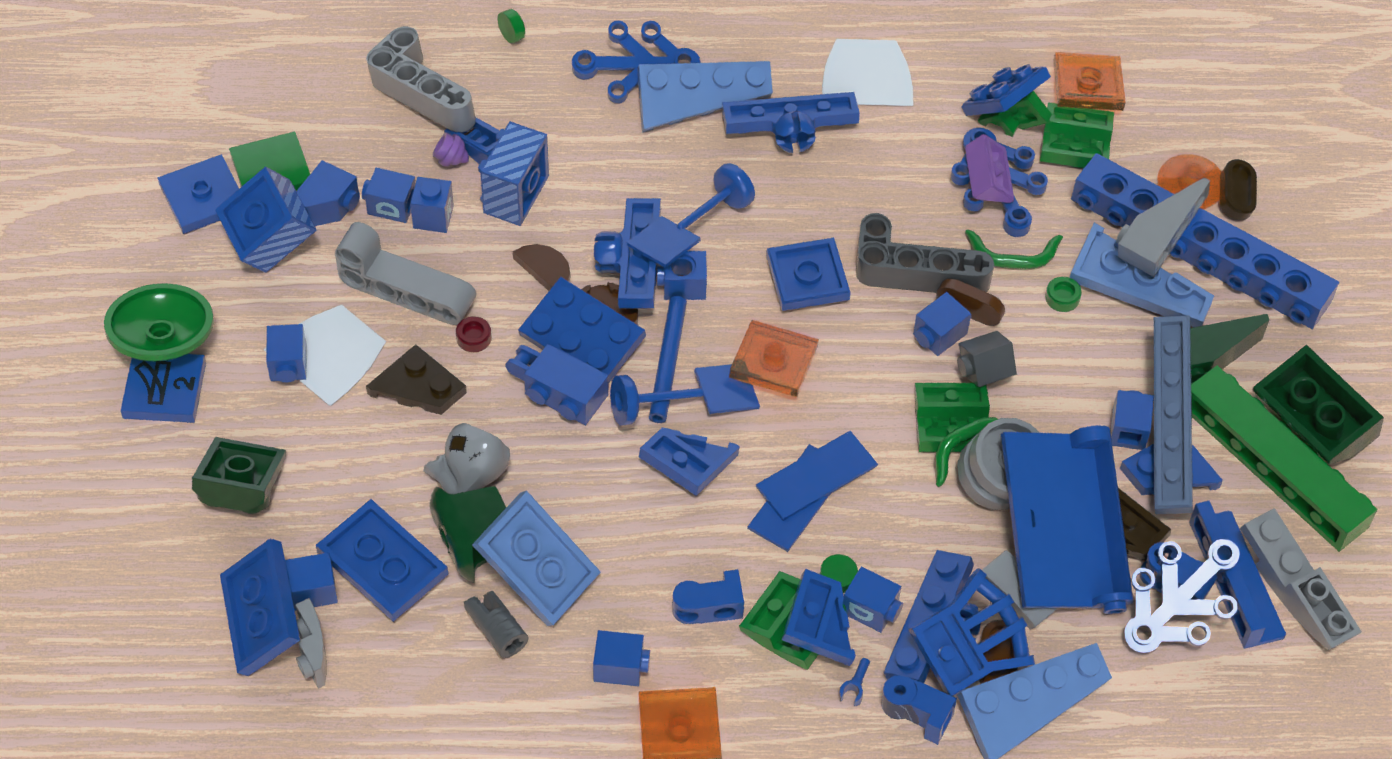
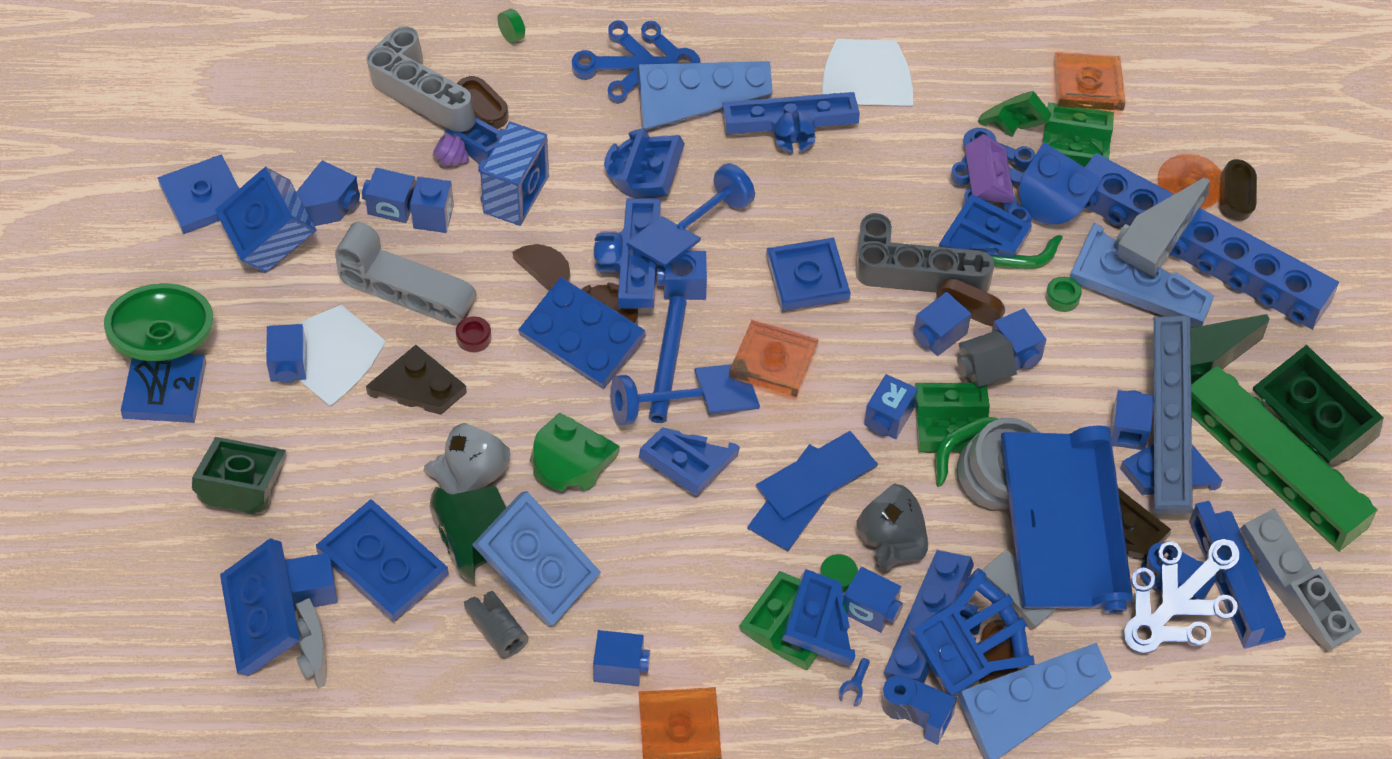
(277, 153): green slope -> none
(486, 102): none -> reddish brown tile
(560, 381): blue brick -> none
(570, 454): none -> green slope
(644, 164): none -> blue slope
(709, 601): blue leg -> none
(890, 406): none -> blue brick
(894, 527): none -> dark grey piece
(986, 229): none -> blue wing
(1005, 90): blue tile -> none
(1025, 336): none -> blue brick
(1055, 187): none -> blue slope

